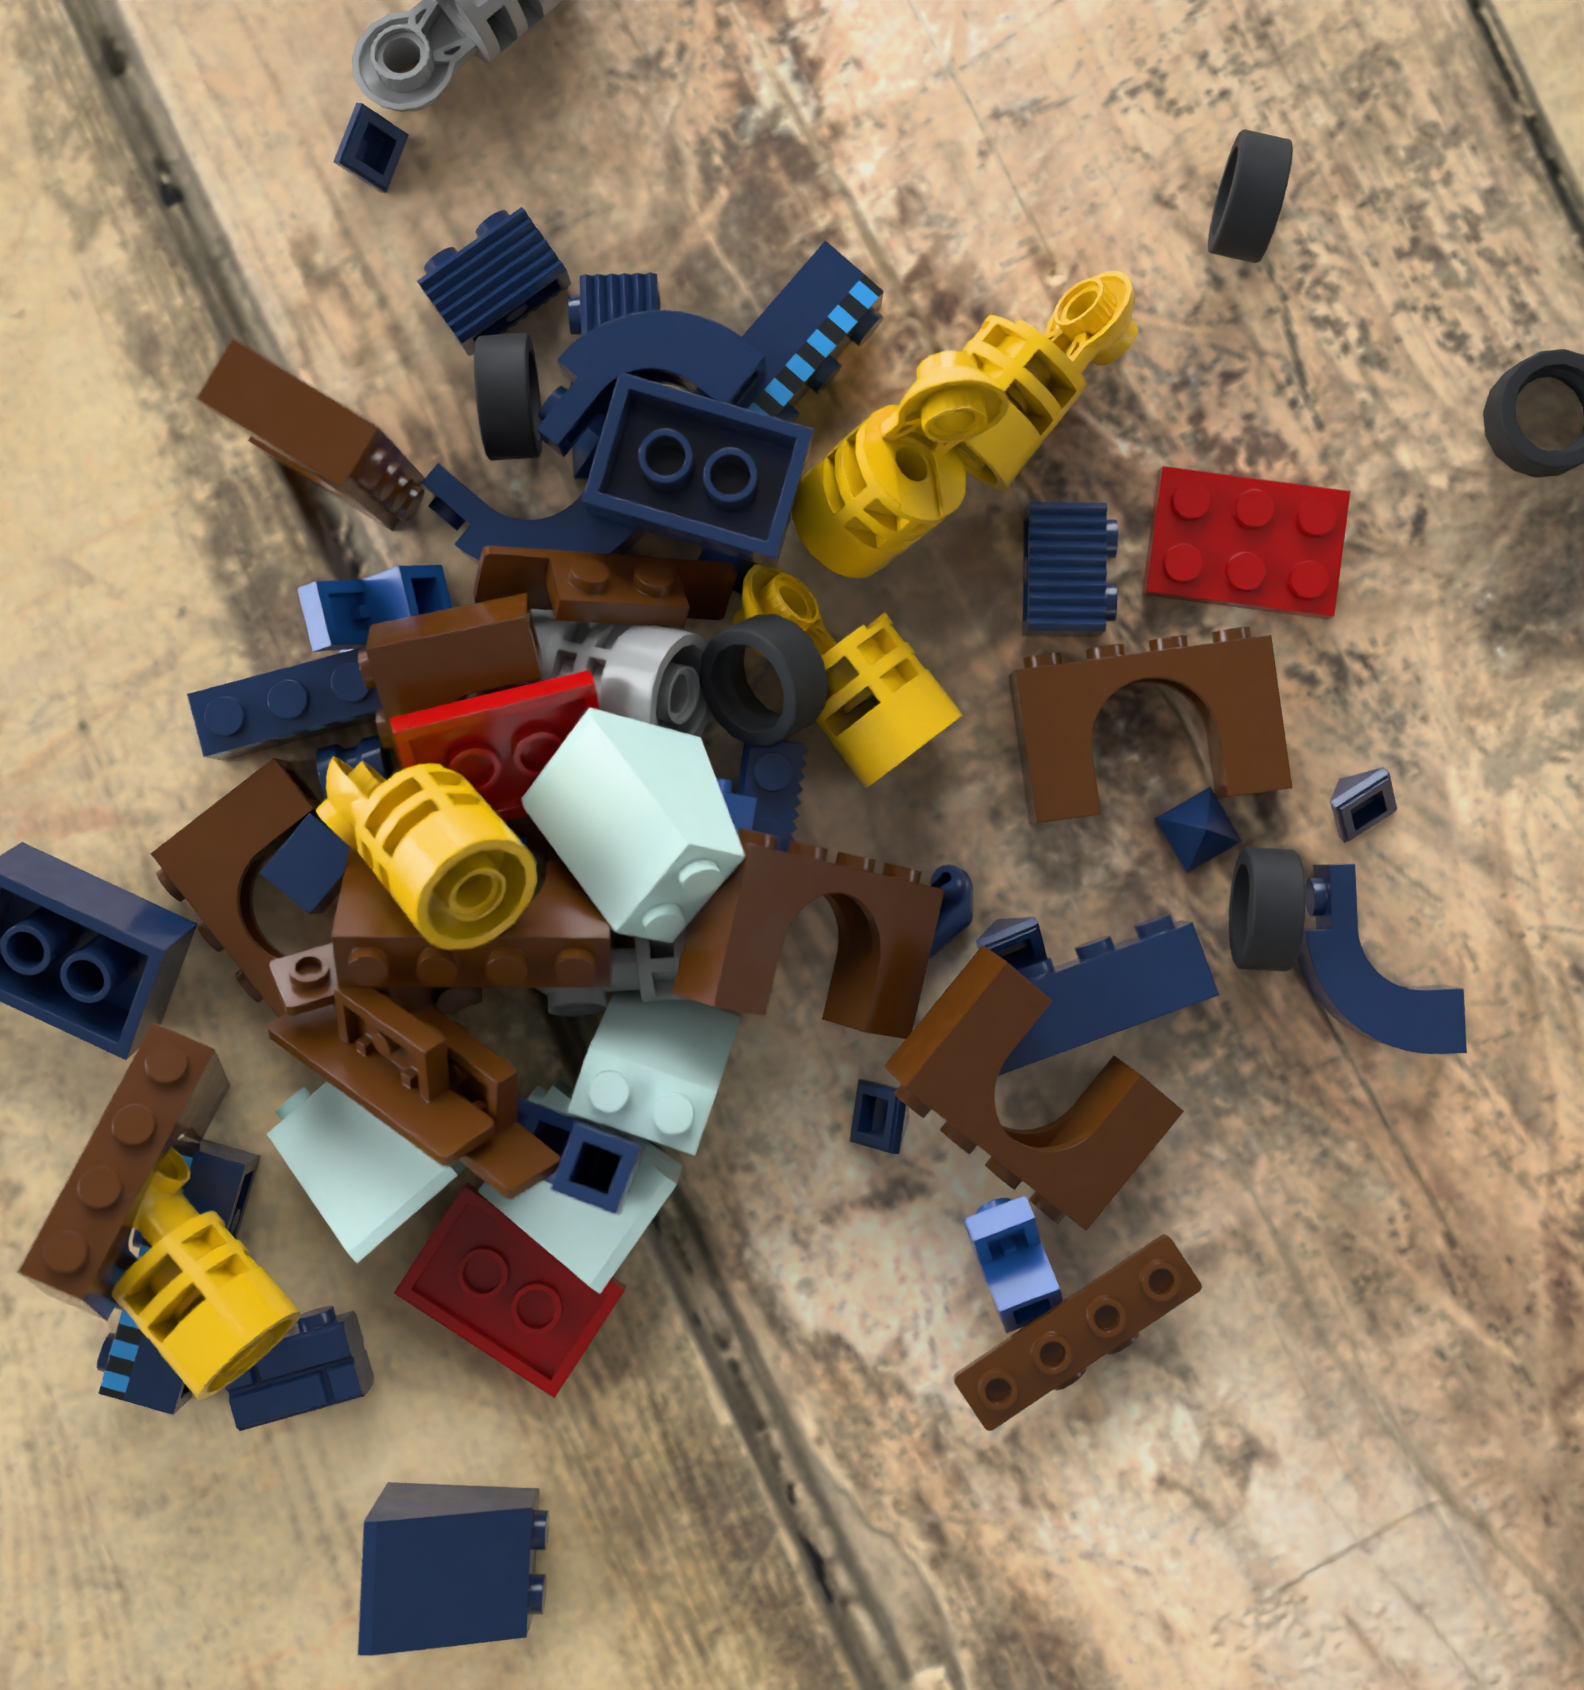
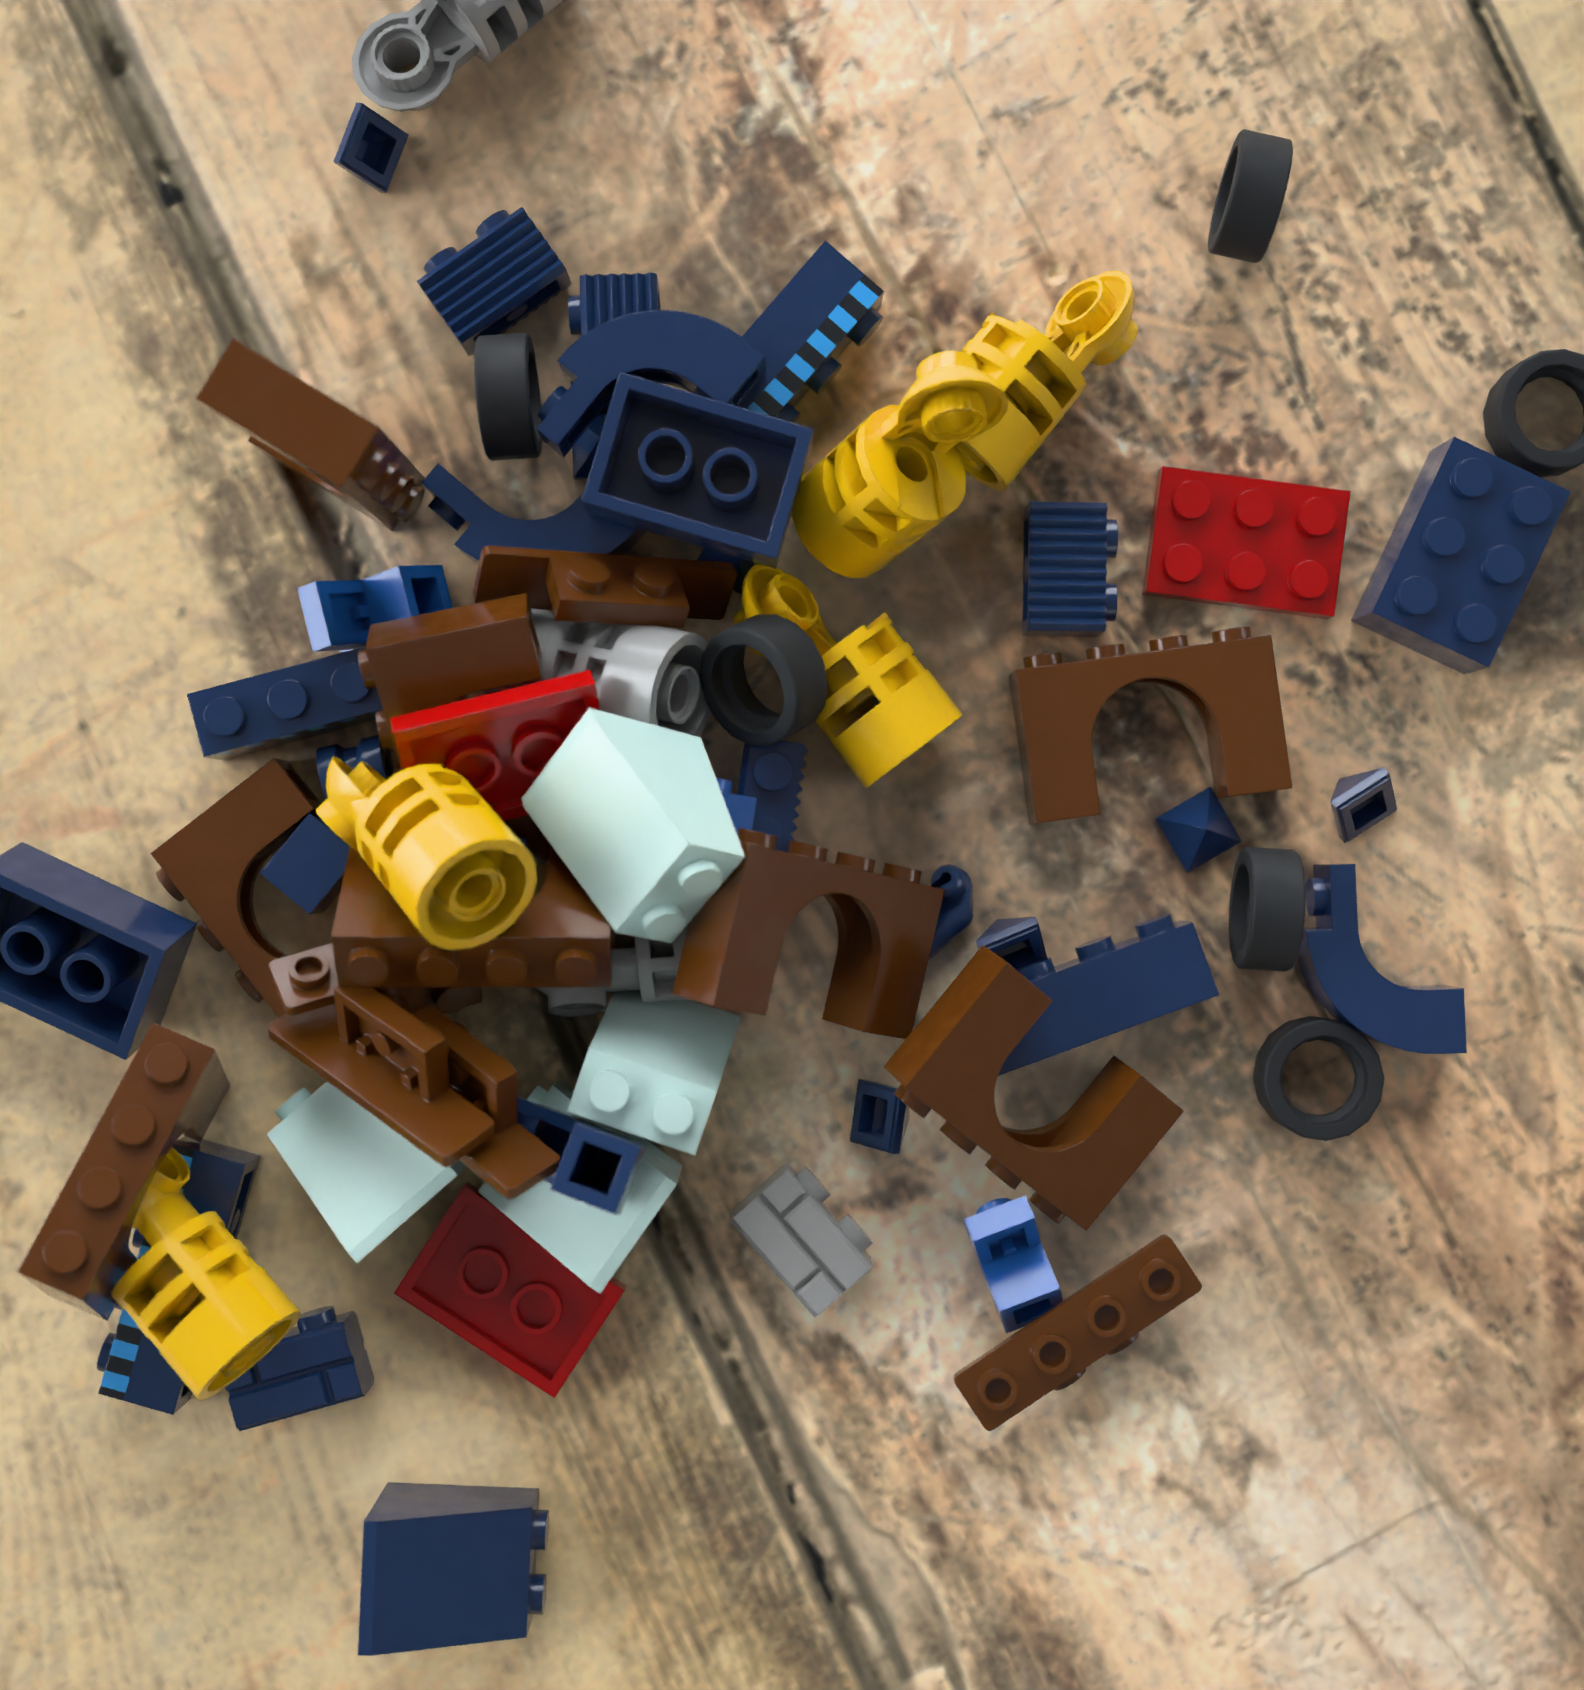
(802, 1237): none -> light grey brick
(1366, 1087): none -> black tyre
(1460, 556): none -> dark blue brick

